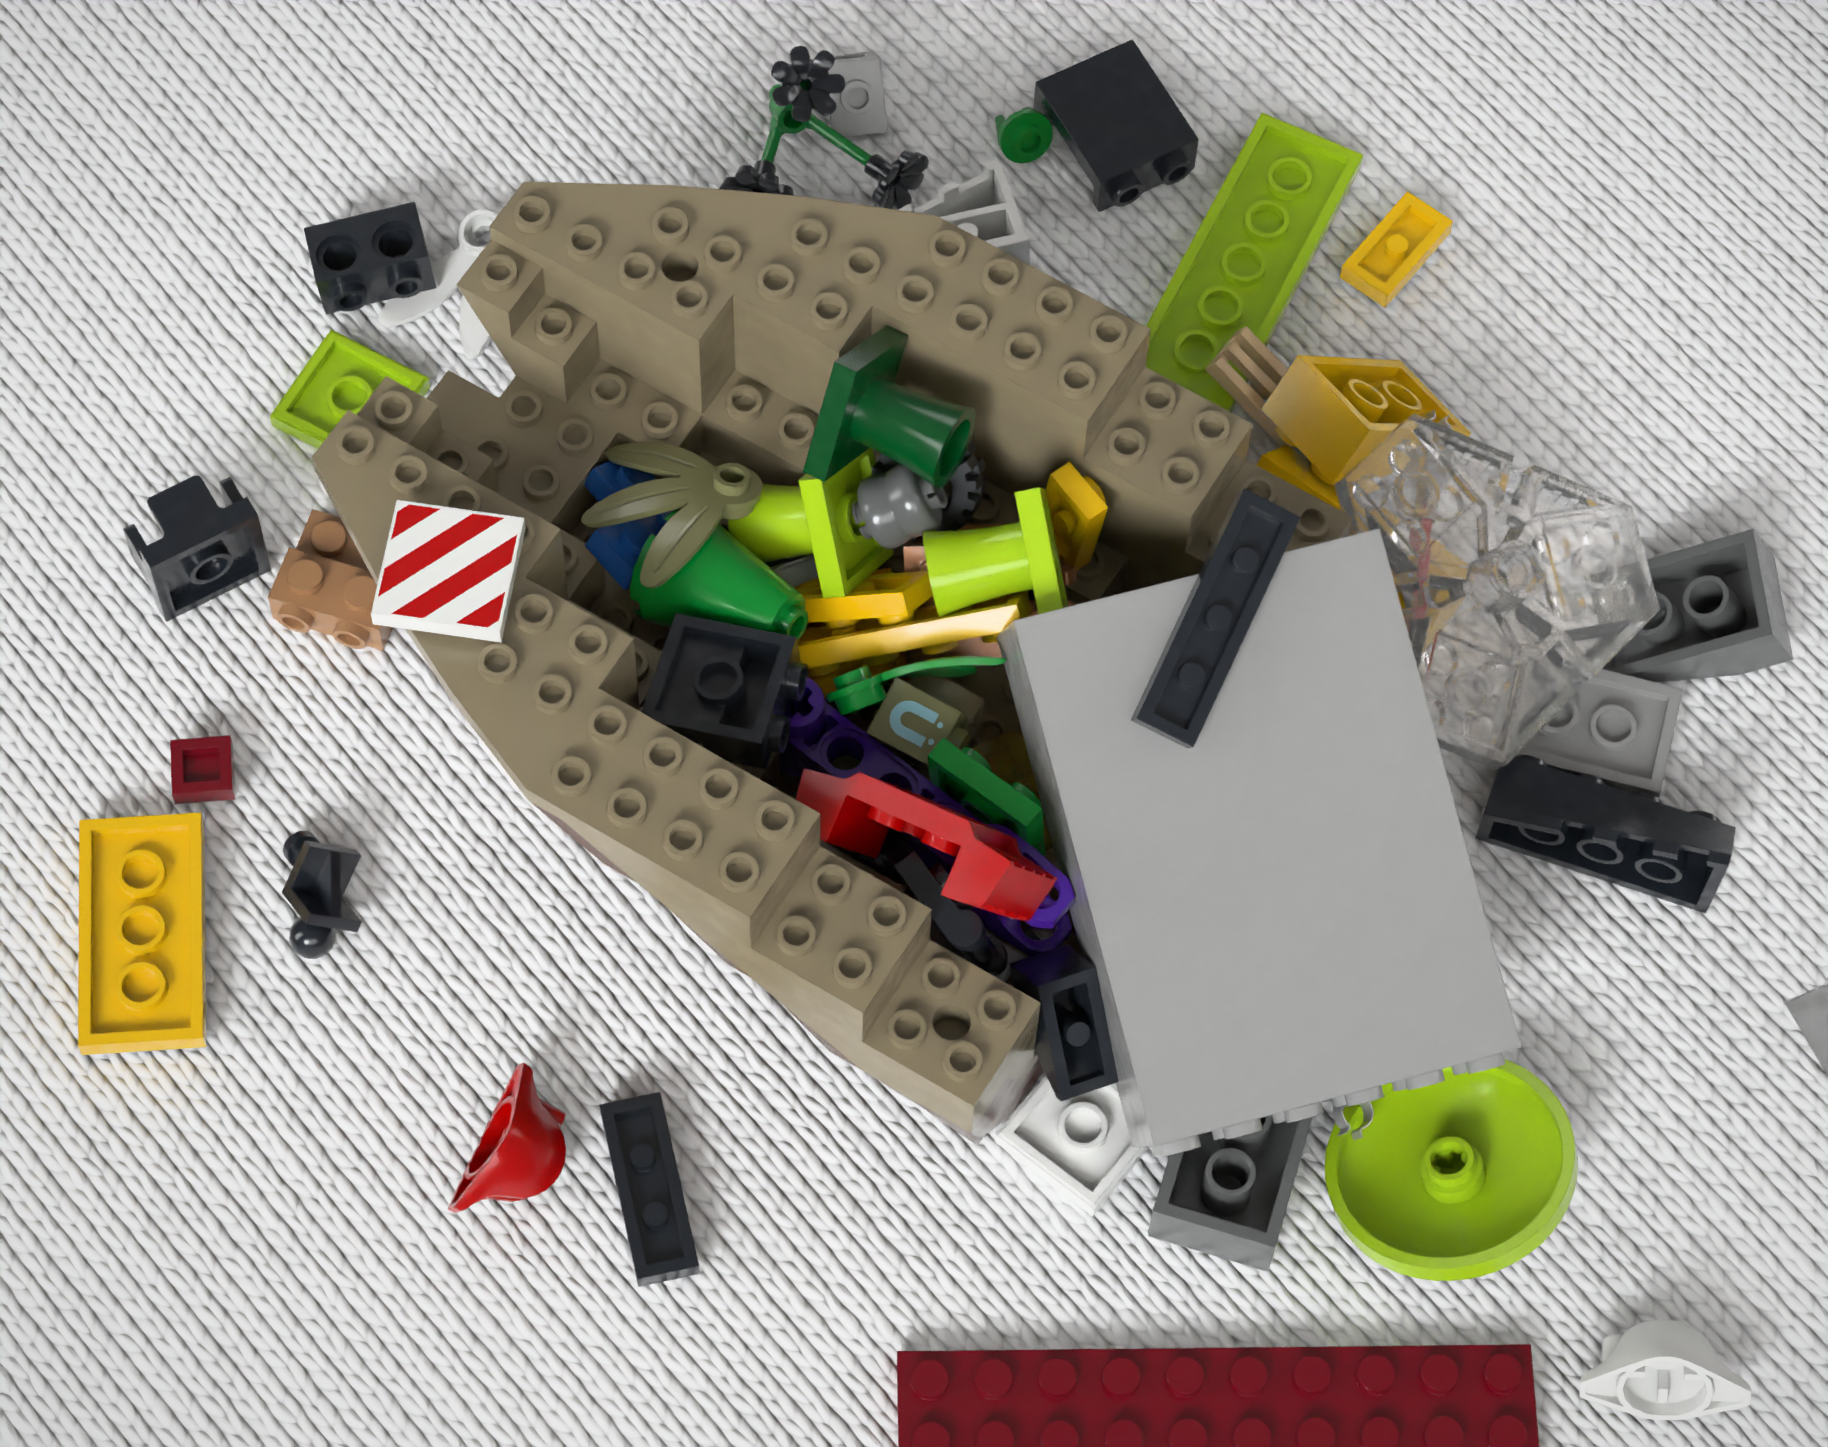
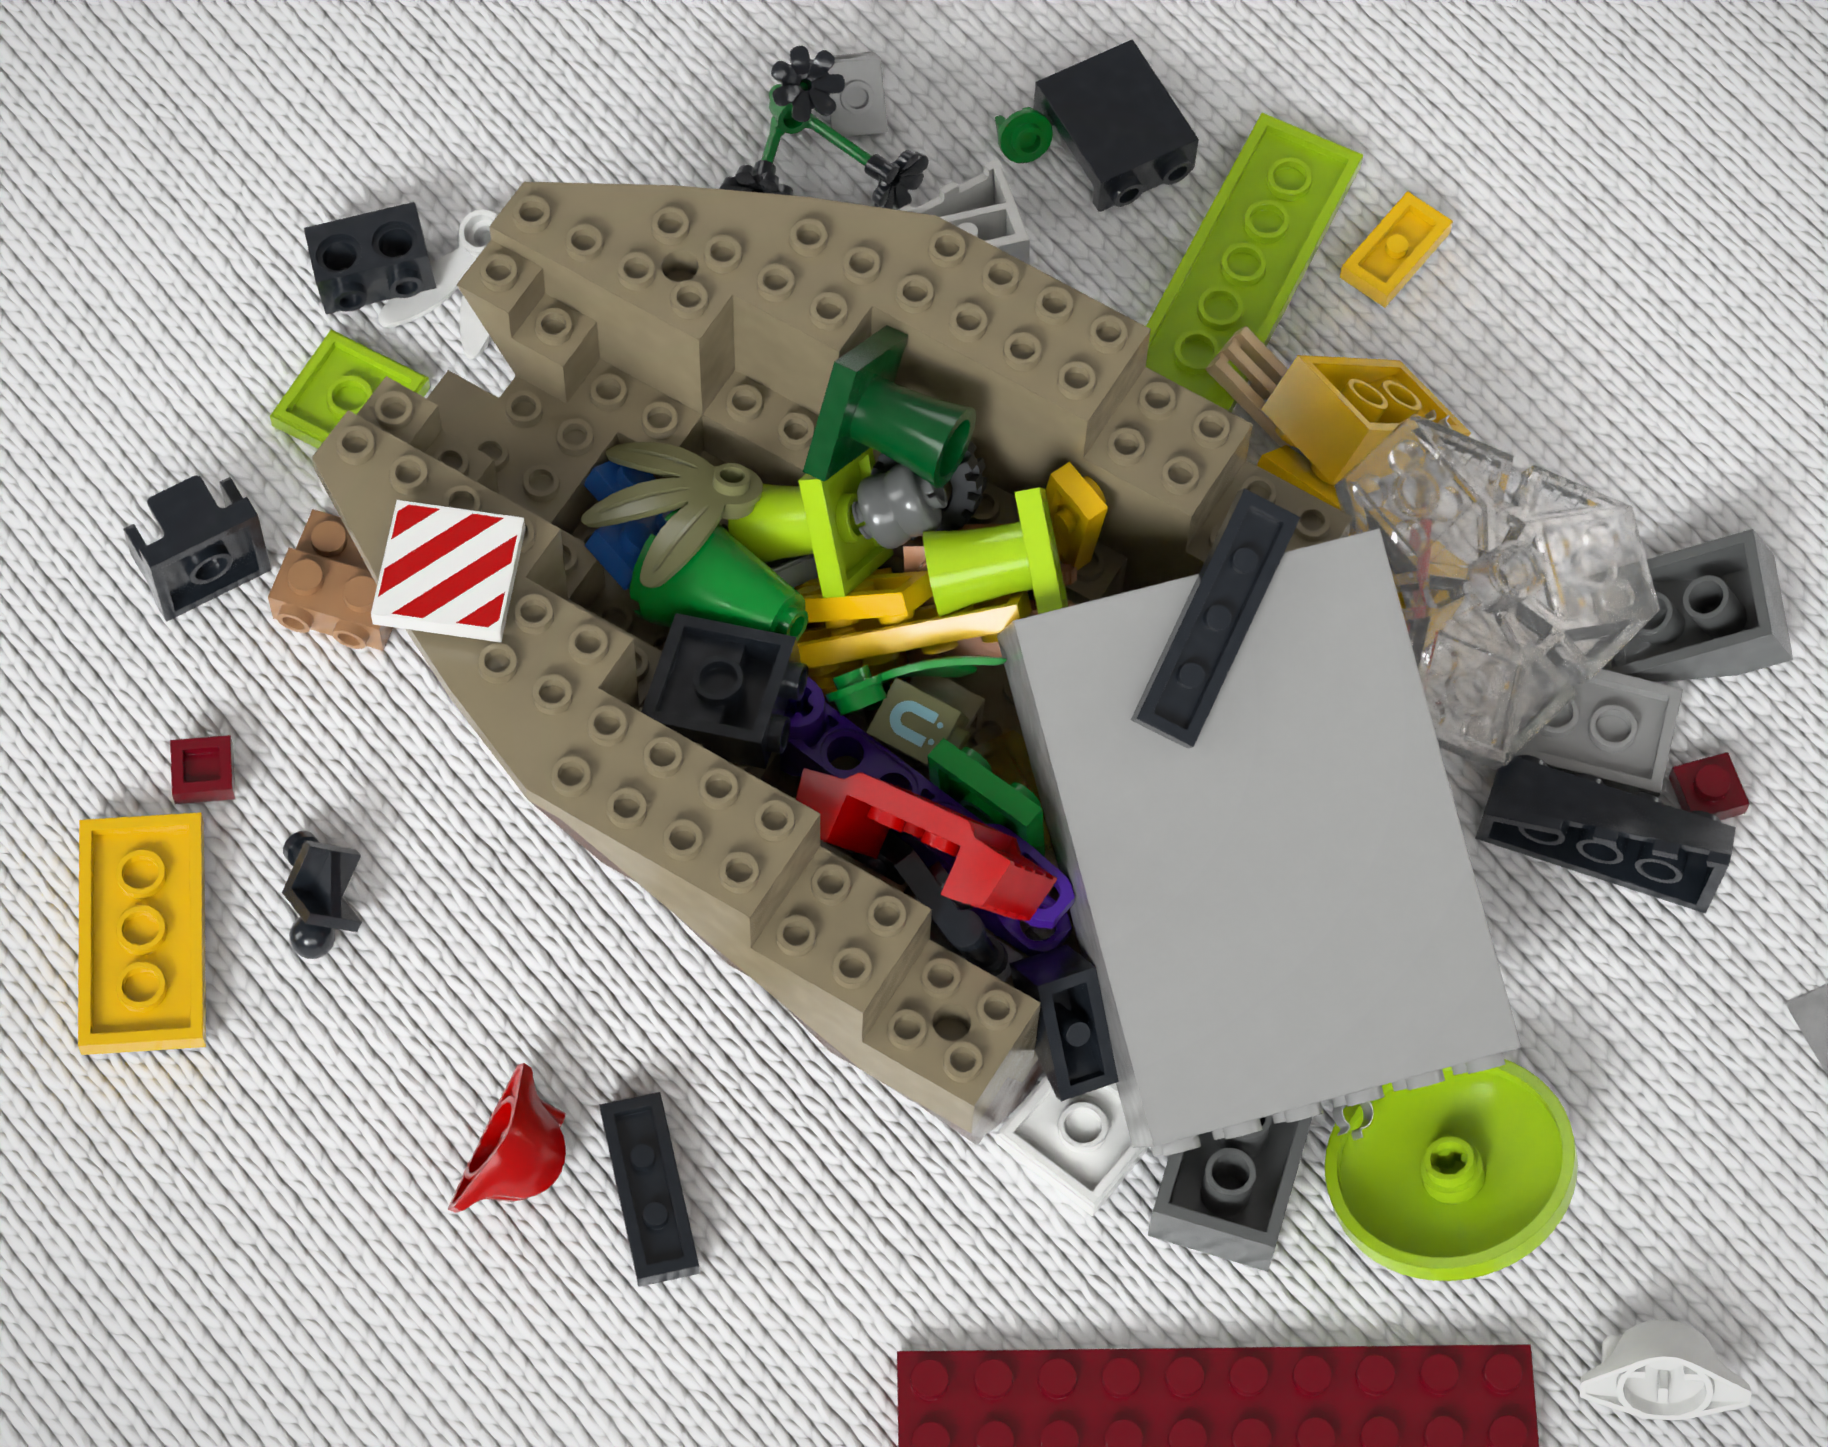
(1710, 787): none -> dark red plate

